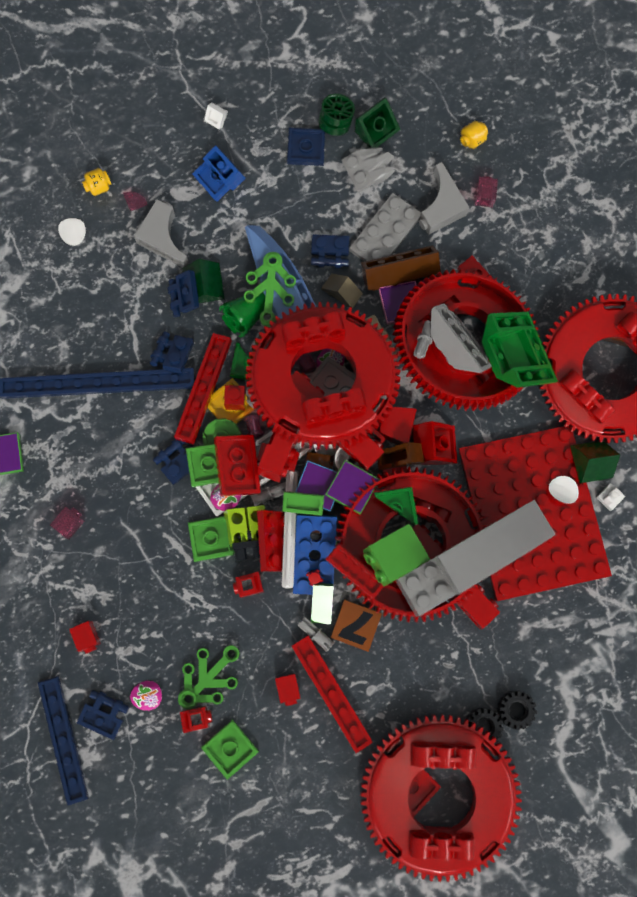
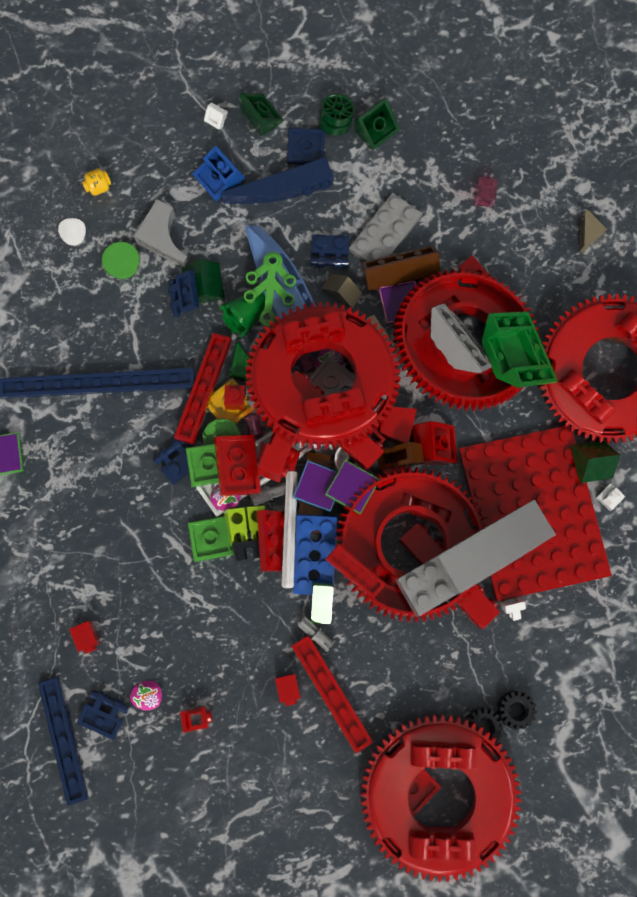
(67, 522): clear pink brick -> none
(121, 260): none -> bright green tile
(134, 200): clear pink tile -> none
(177, 354): dark blue plate -> none
(206, 680): bright green plant -> none
(230, 749): bright green tile -> none
(248, 585): red window -> none
(259, 112): none -> dark green slope
(283, 185): none -> dark blue slope
(303, 503): bright green tile -> none
(314, 577): red piece -> none
(356, 625): dark orange tile -> none
(368, 167): light grey plate -> none
(395, 555): bright green panel -> none
(400, 501): green tile -> none
(424, 341): light grey axle -> none
(448, 205): light grey arch -> none
(473, 134): yellow head -> none
(513, 607): none -> white tile
(564, 489): white sticker -> none
(590, 230): none -> dark tan slope

